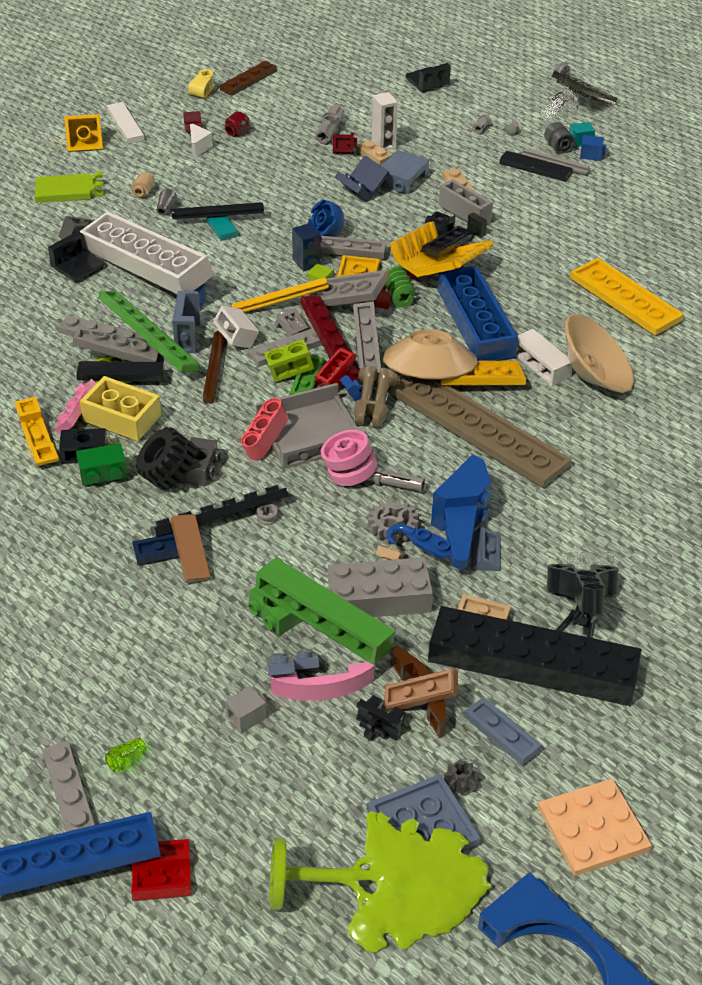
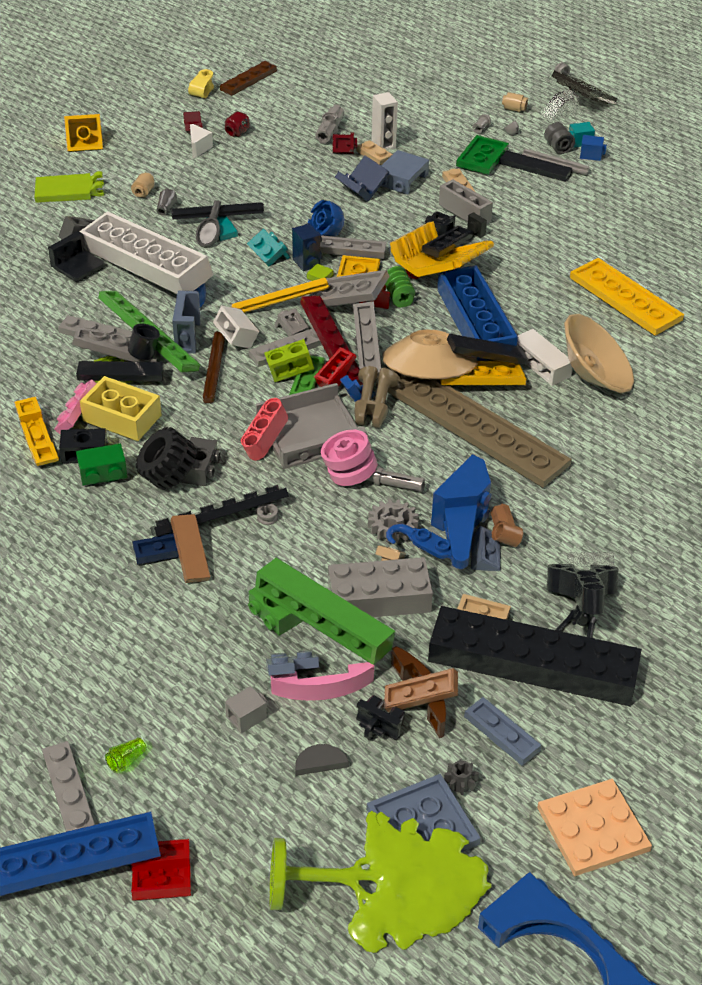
(125, 122): white tile -> none
(143, 341): none -> black piece
(209, 228): none -> dark grey piece
(267, 247): none -> teal bracket
(319, 759): none -> dark grey tile
(430, 77): black bracket -> none
(482, 154): none -> green plate
(487, 349): none -> black tile
(504, 526): none -> medium nougat piece
(515, 102): none -> tan brick

